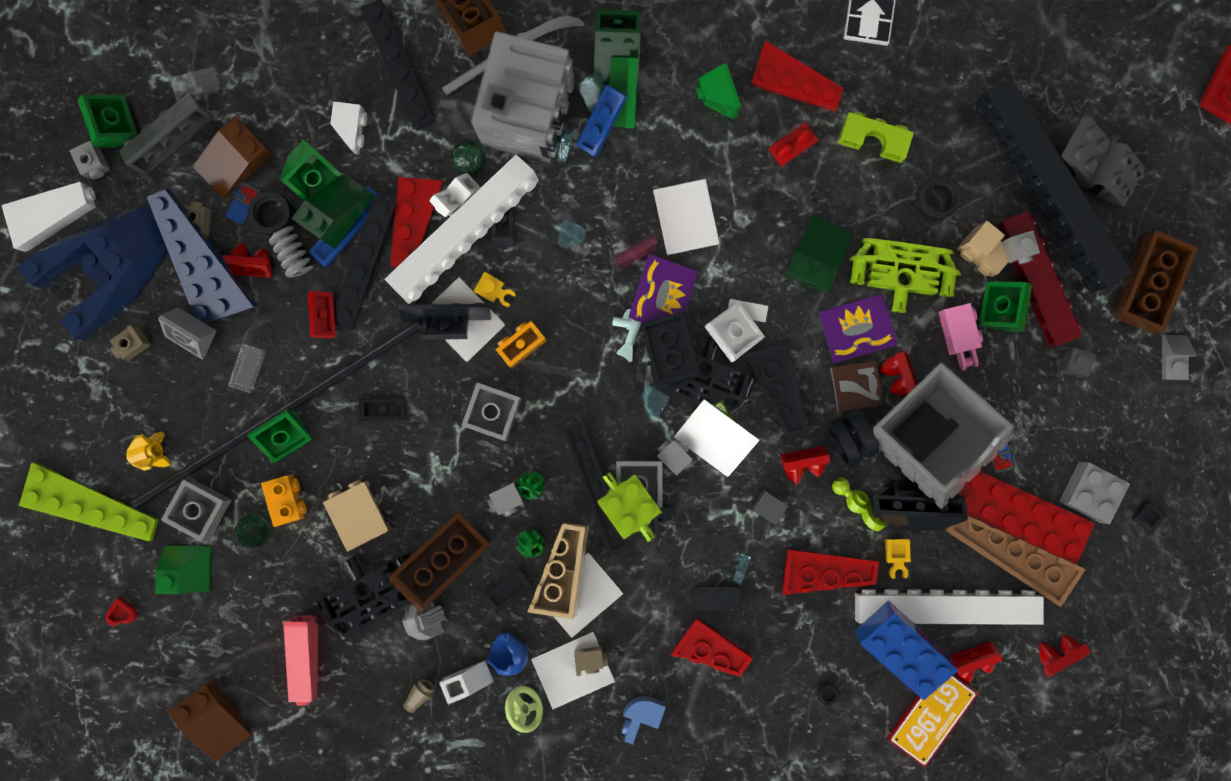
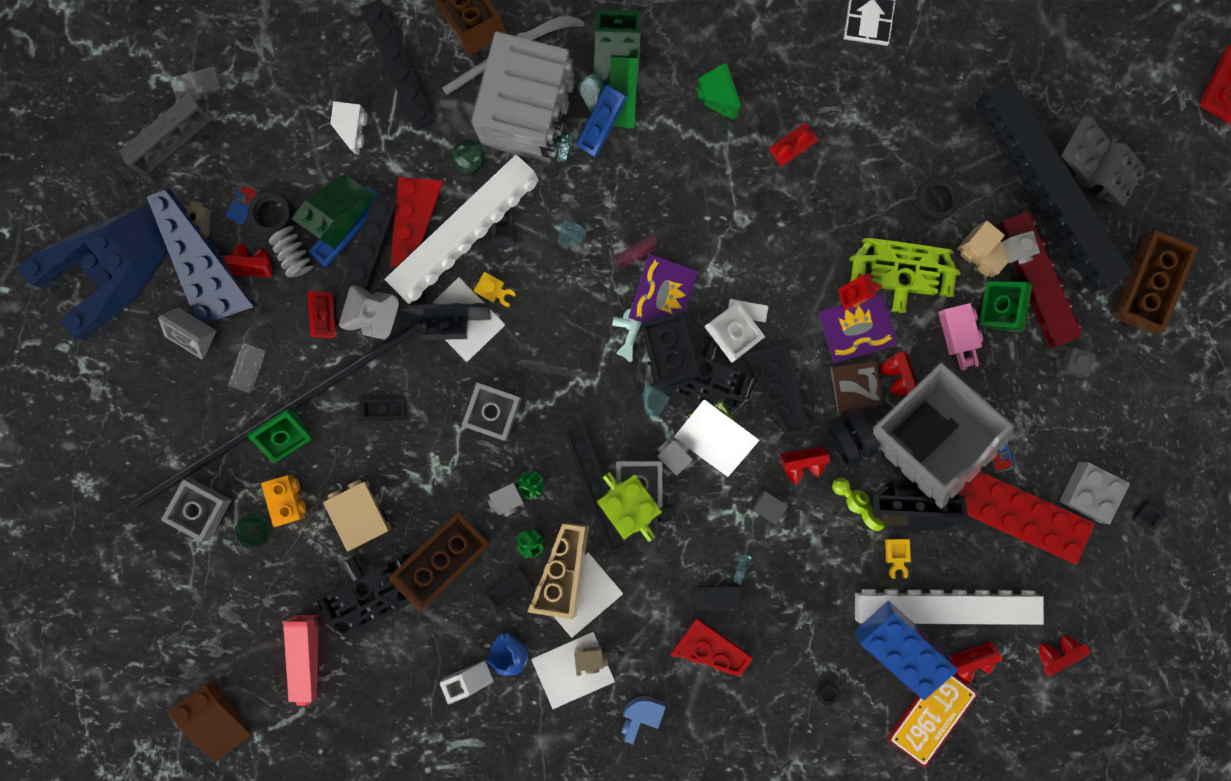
(44, 214): white slope -> none
(69, 499): lime wing -> none
(89, 160): light grey brick -> none
(107, 119): green brick -> none
(121, 612): red tile -> none
(136, 343): dark tan brick -> none
(147, 452): yellow brick -> none
(183, 570): green slope -> none
(231, 157): reddish brown slope -> none
(307, 171): green slope -> none
(369, 312): none -> light grey piece
(419, 694): dark tan cone -> none
(424, 624): light grey hair -> none
(455, 195): white brick -> none
(497, 100): dark grey brick -> none
(520, 710): yellowish green piece -> none
(521, 344): light orange brick -> none
(686, 217): white sticker -> none
(791, 78): red wing -> none
(819, 254): dark green slope -> none
(819, 571): red wing -> none
(858, 291): none -> red tile
(894, 139): lime arch -> none
(1031, 565): medium nougat wing -> none
(1175, 357): light grey slope -> none

